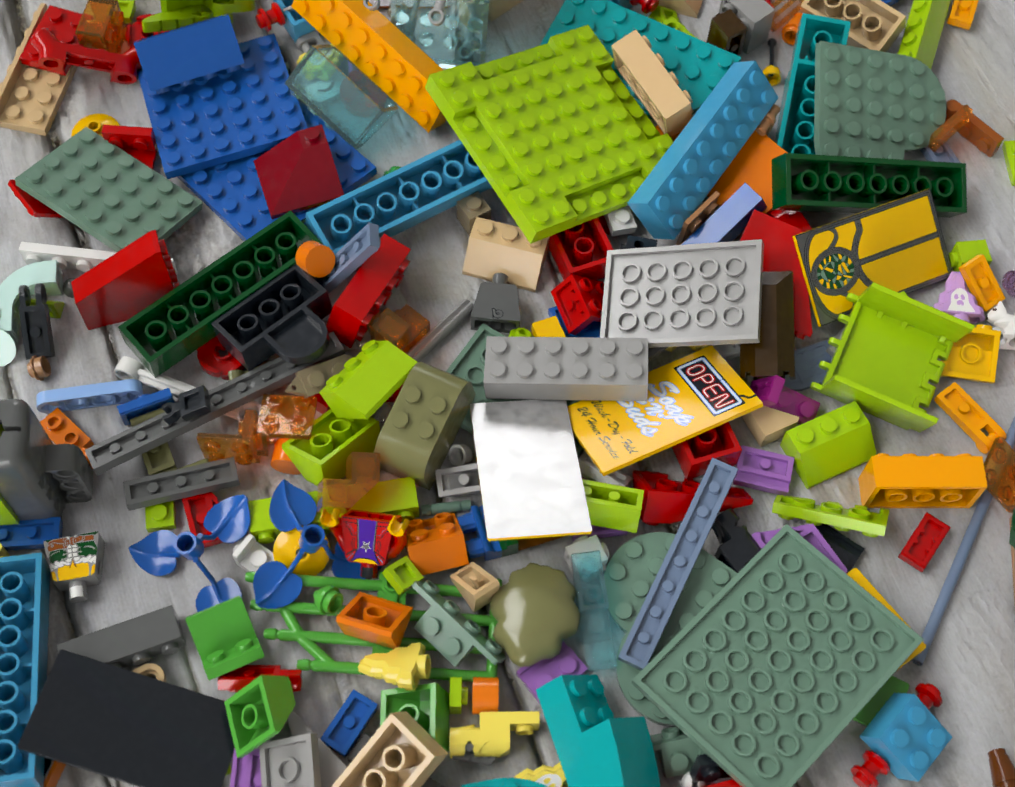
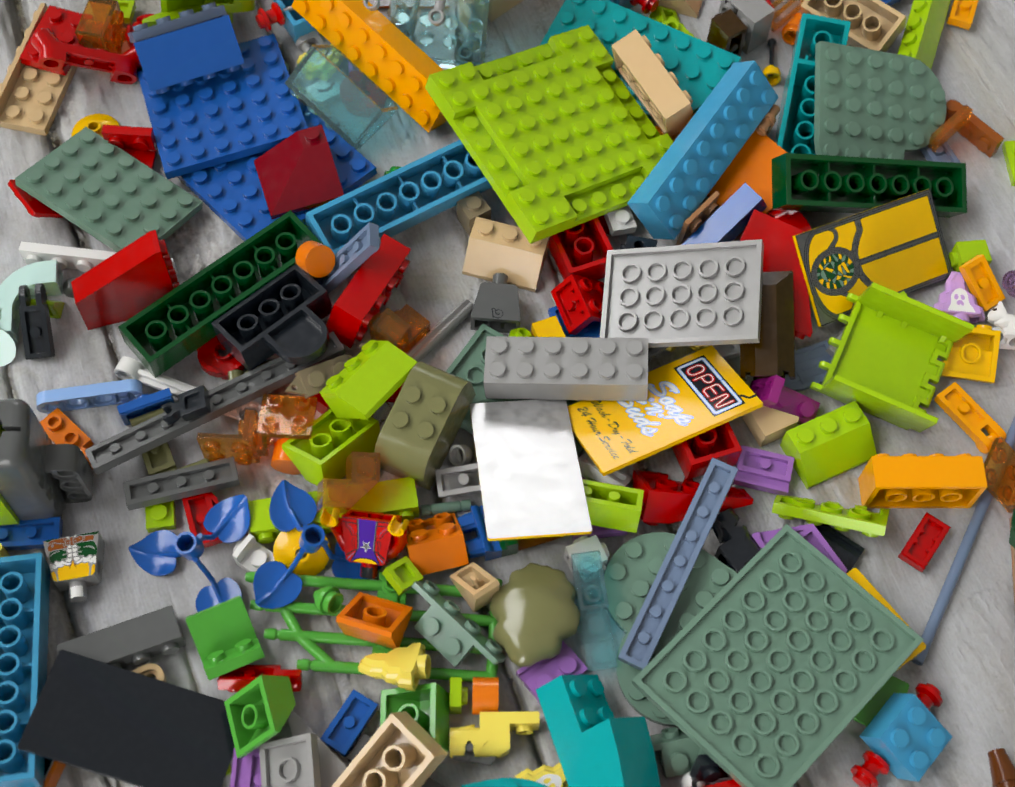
(39, 367): medium nougat plate -> none
(186, 19): none -> sand blue plate

